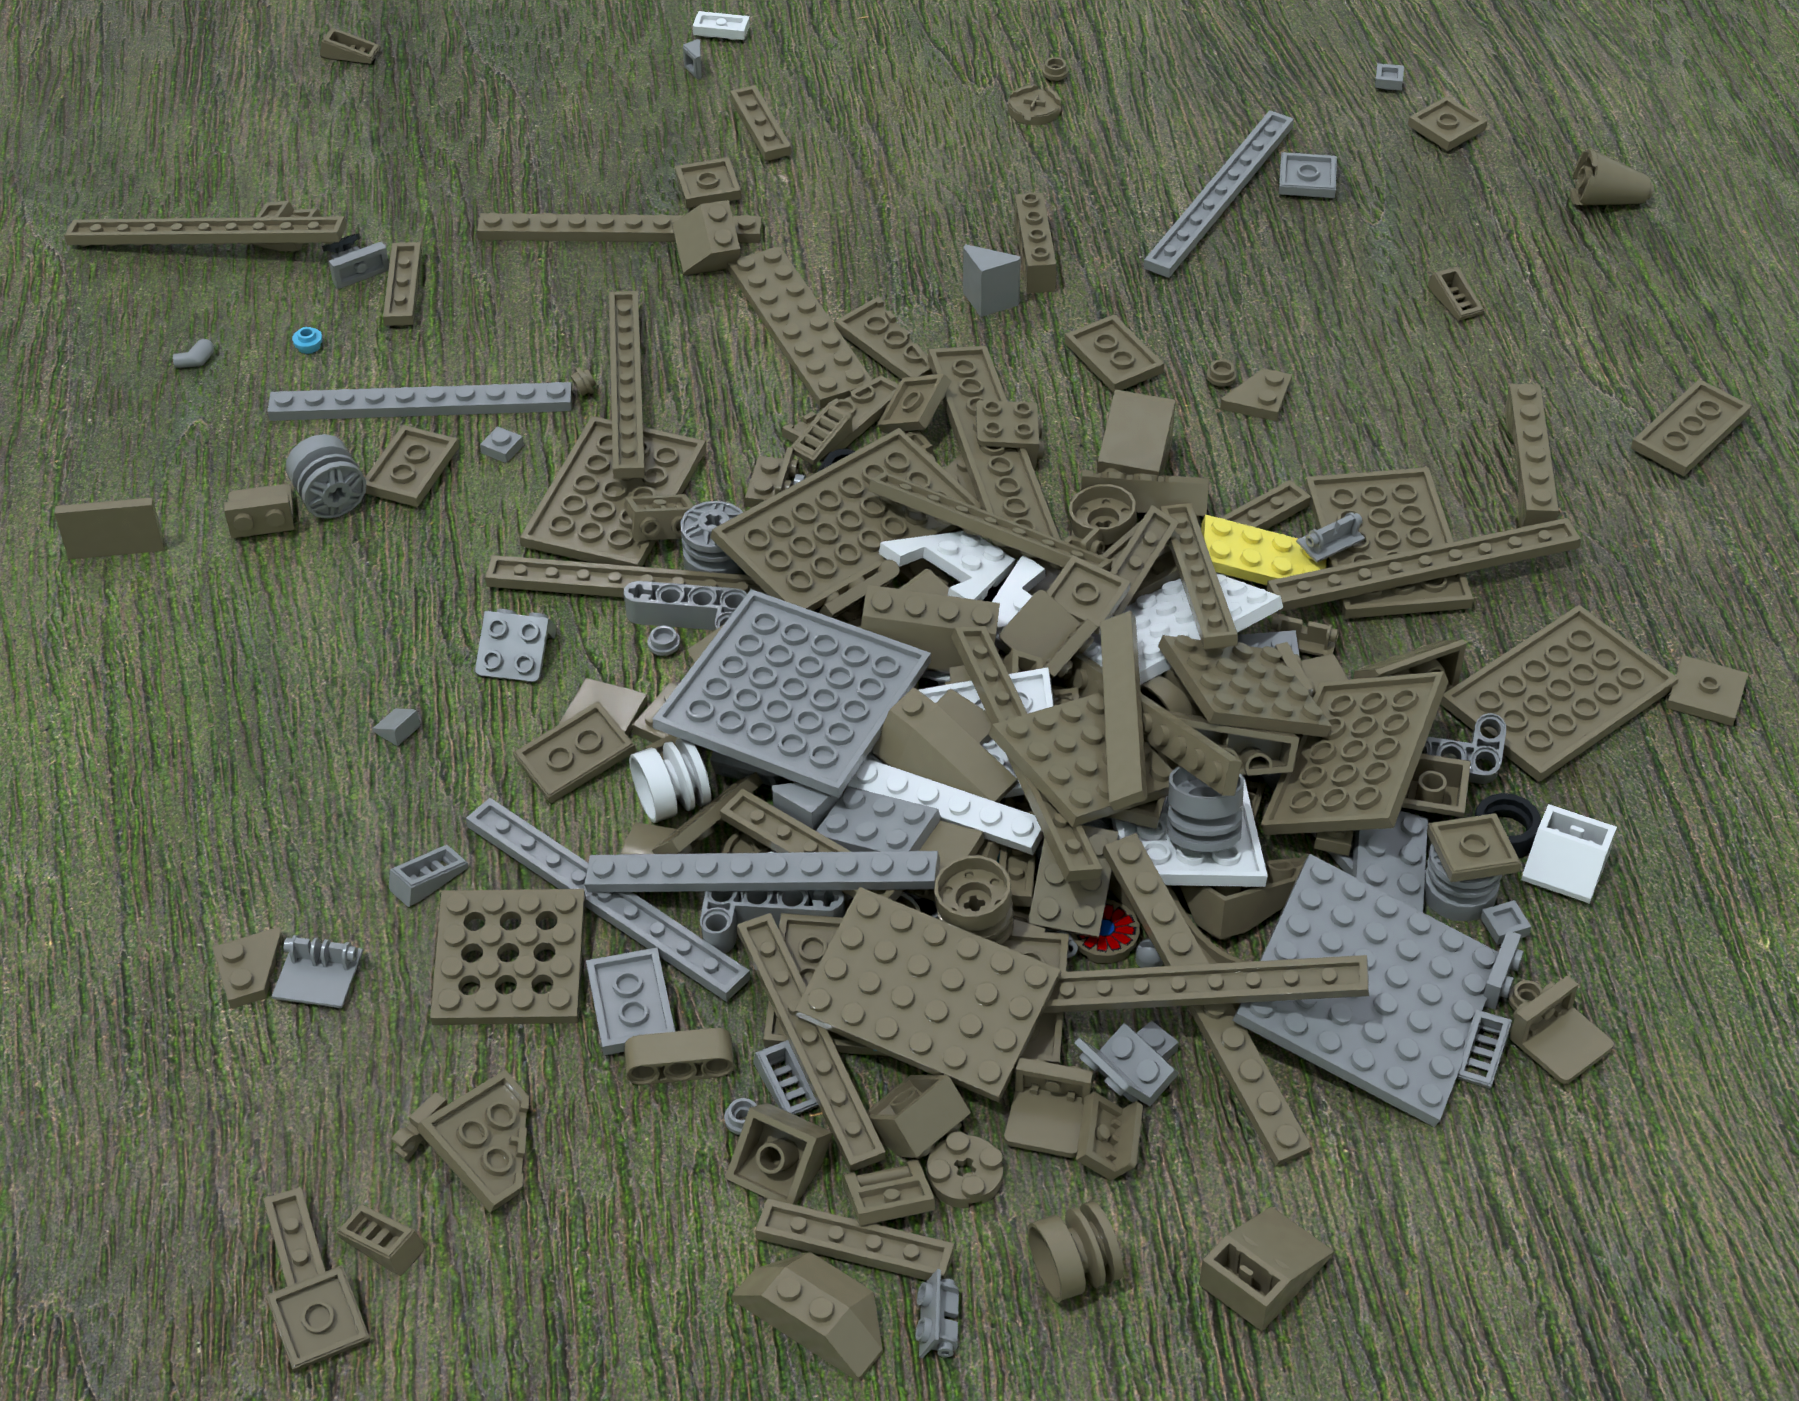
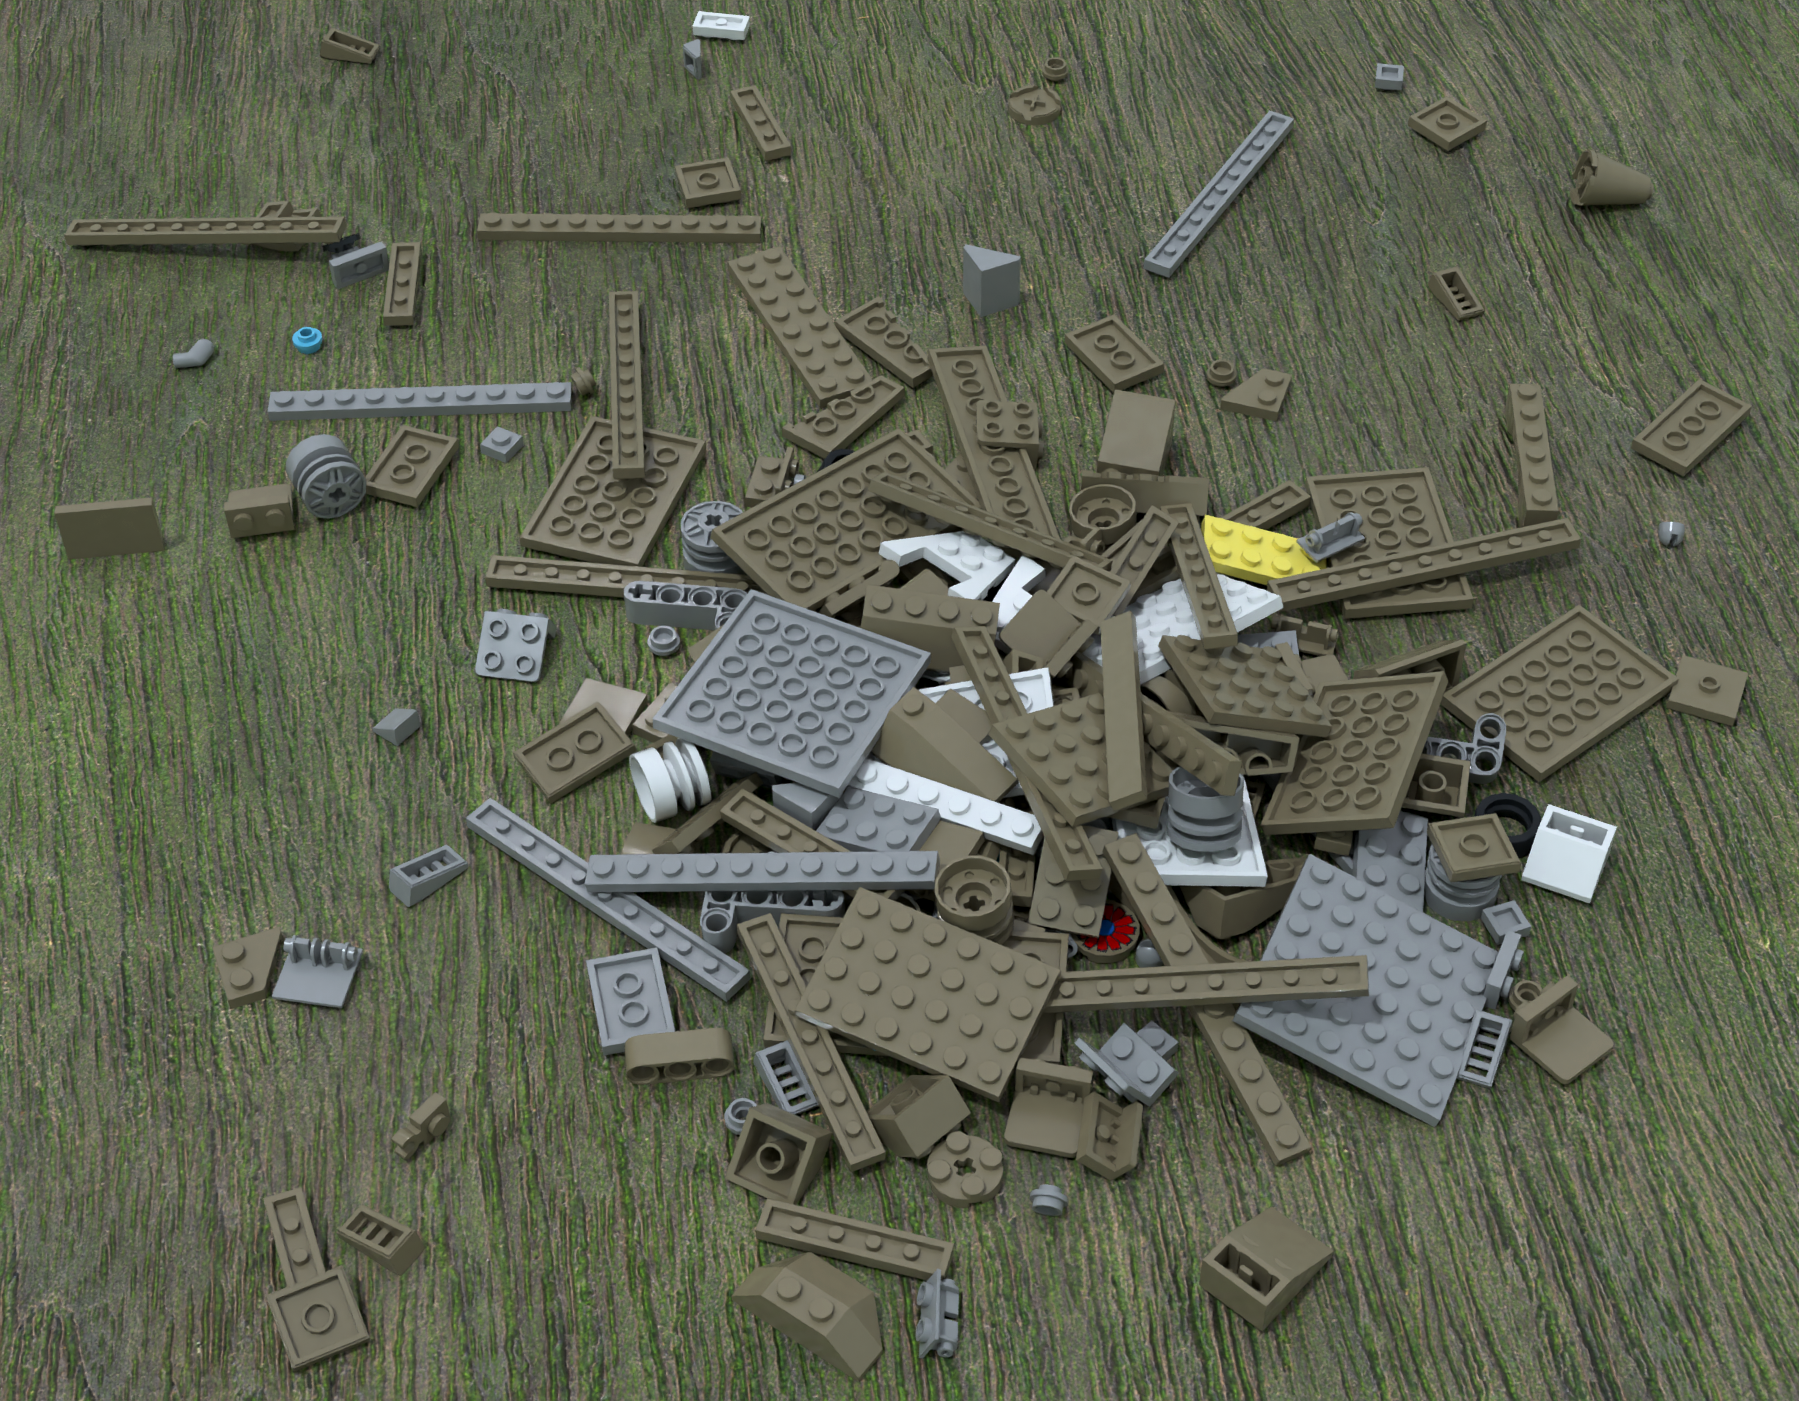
(484, 1138): dark tan plate -> none
(523, 1005): dark tan piece -> none
(657, 516): dark tan bracket -> none
(706, 238): dark tan slope -> none
(830, 418): dark tan slope -> none
(889, 1193): dark tan plate -> none
(914, 403): dark tan plate -> none
(1035, 243): dark tan brick -> none
(1048, 1200): none -> light grey plate
(1075, 1251): dark tan wheel -> none
(1308, 175): light grey plate -> none
(1671, 532): none -> light grey hinge

